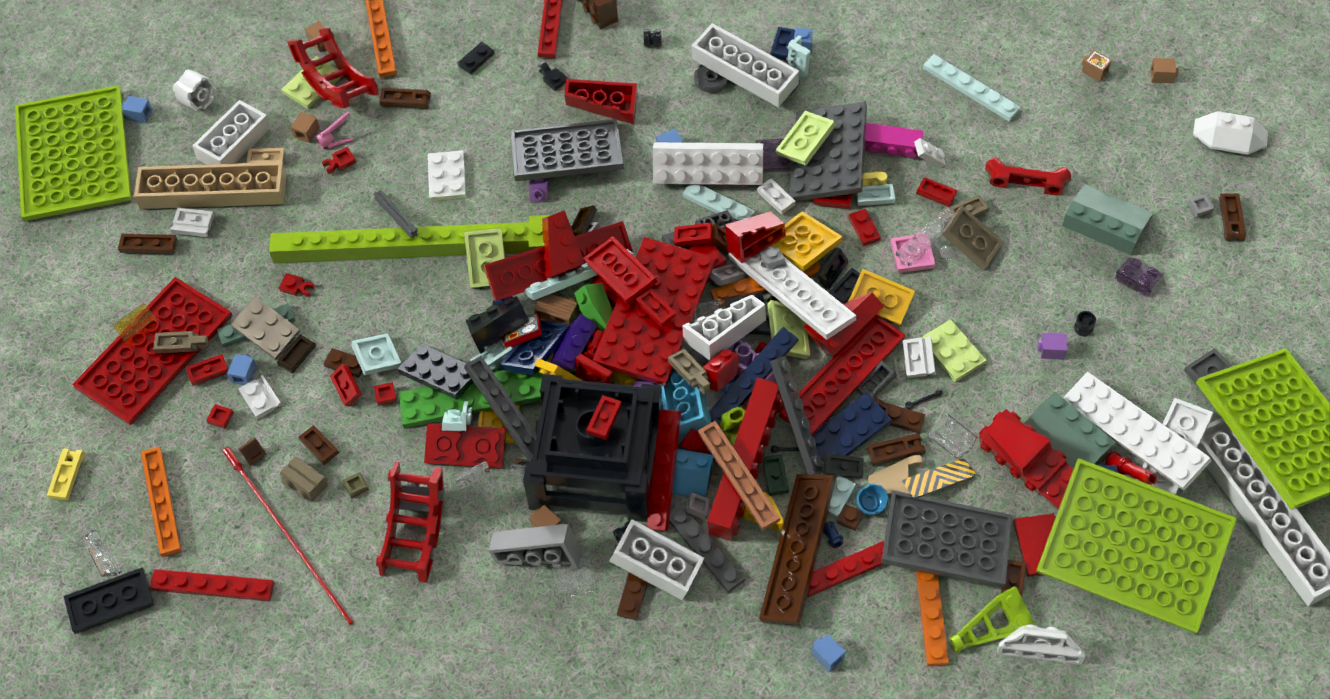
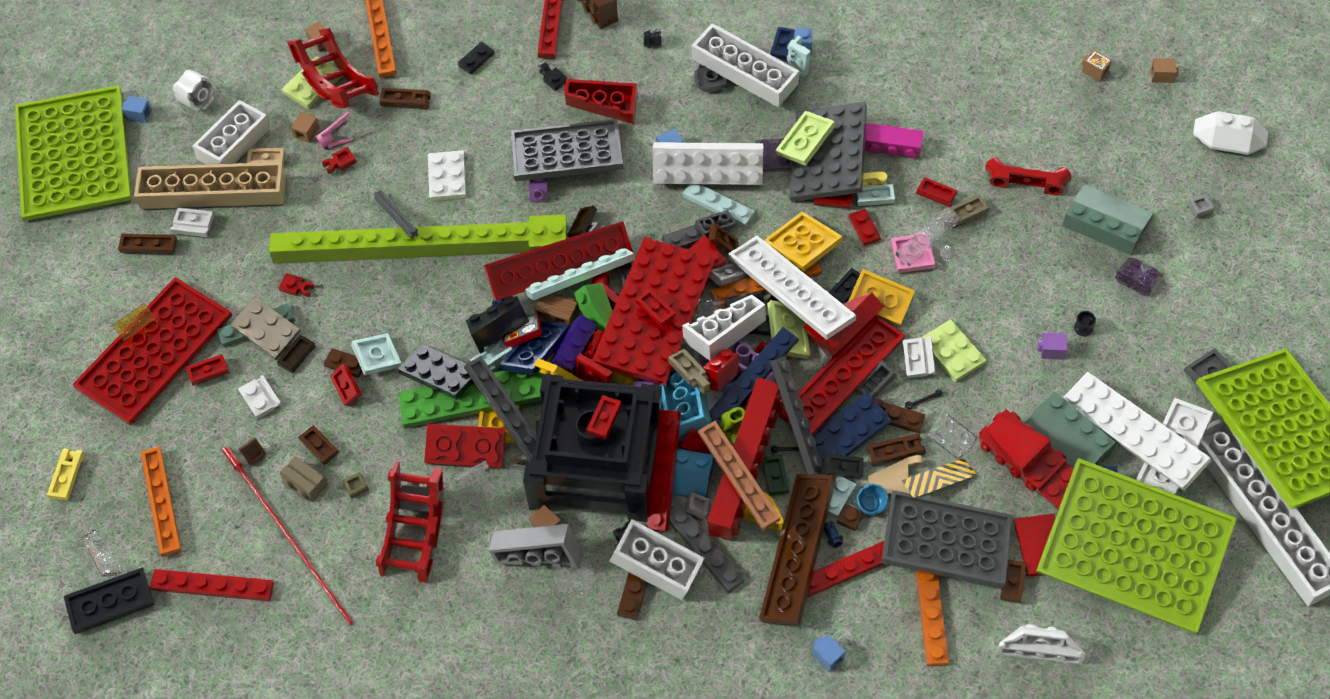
(179, 342): dark tan hinge -> none
(220, 416): red plate -> none
(242, 369): medium blue brick -> none
(385, 394): red plate -> none
(456, 420): light aqua bracket -> none
(481, 249): yellowish green plate -> none
(560, 245): red wedge -> none
(620, 270): red plate -> none
(693, 234): red plate -> none
(753, 235): red wedge -> none
(772, 257): light grey plate -> none
(776, 196): white plate -> none
(832, 268): black plate -> none
(930, 153): white plate -> none
(971, 87): light aqua plate -> none
(972, 237): dark tan plate -> none
(1015, 611): lime plate -> none
(1125, 466): red pin -> none
(1232, 216): reddish brown plate -> none

